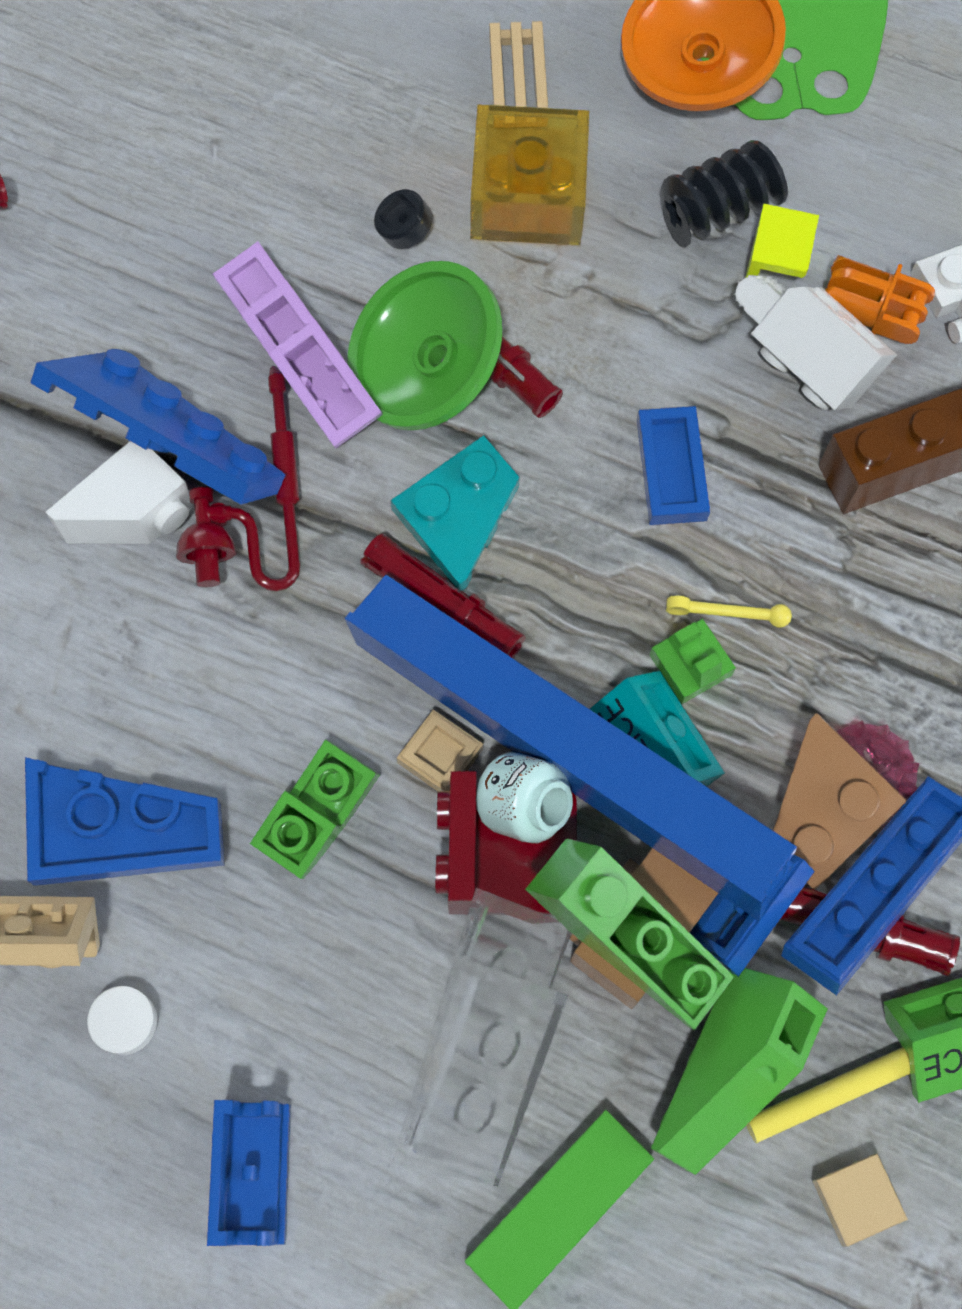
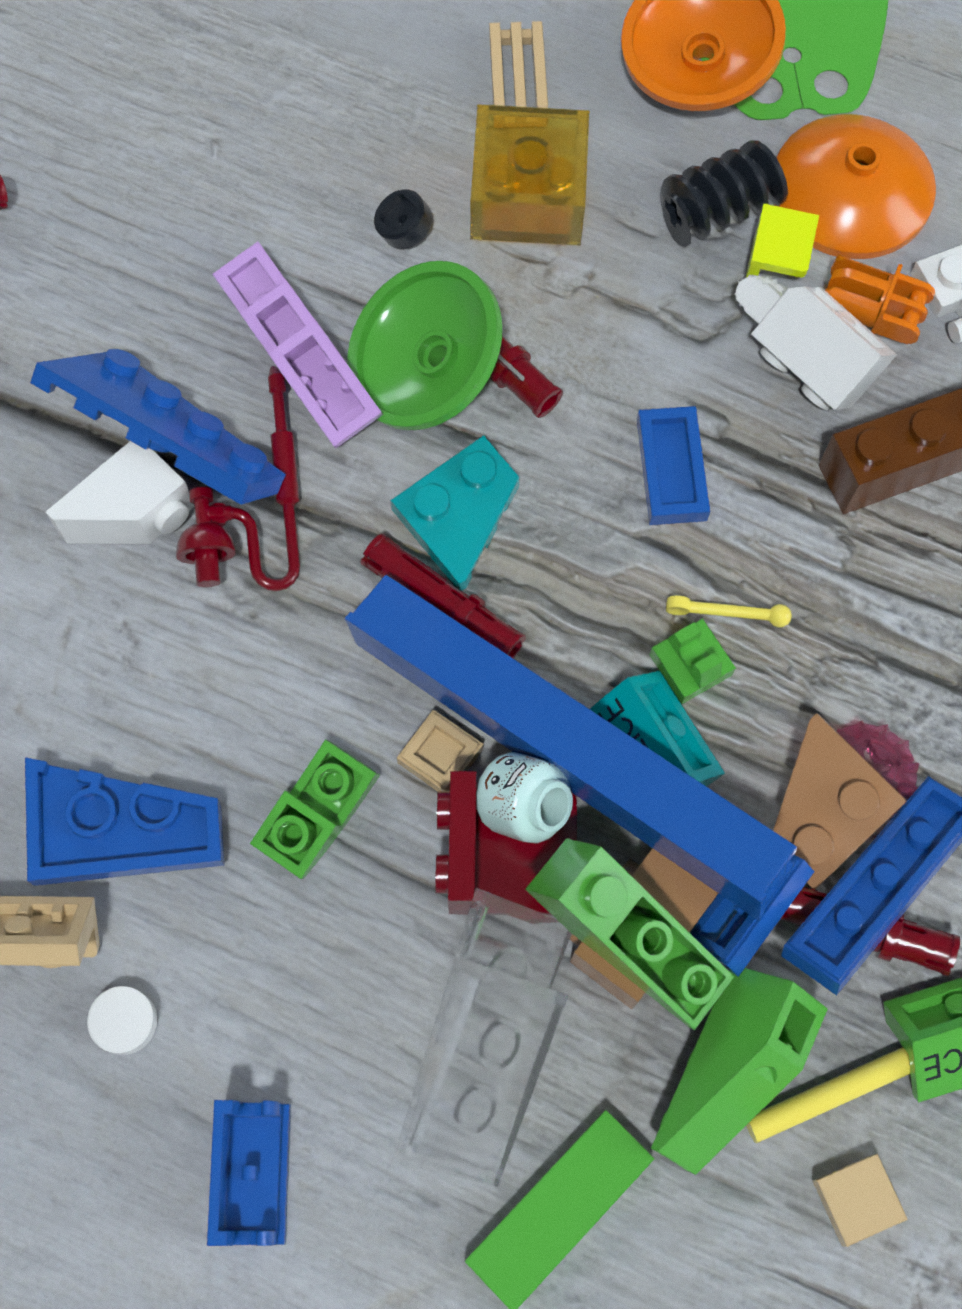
(859, 207): none -> orange dish

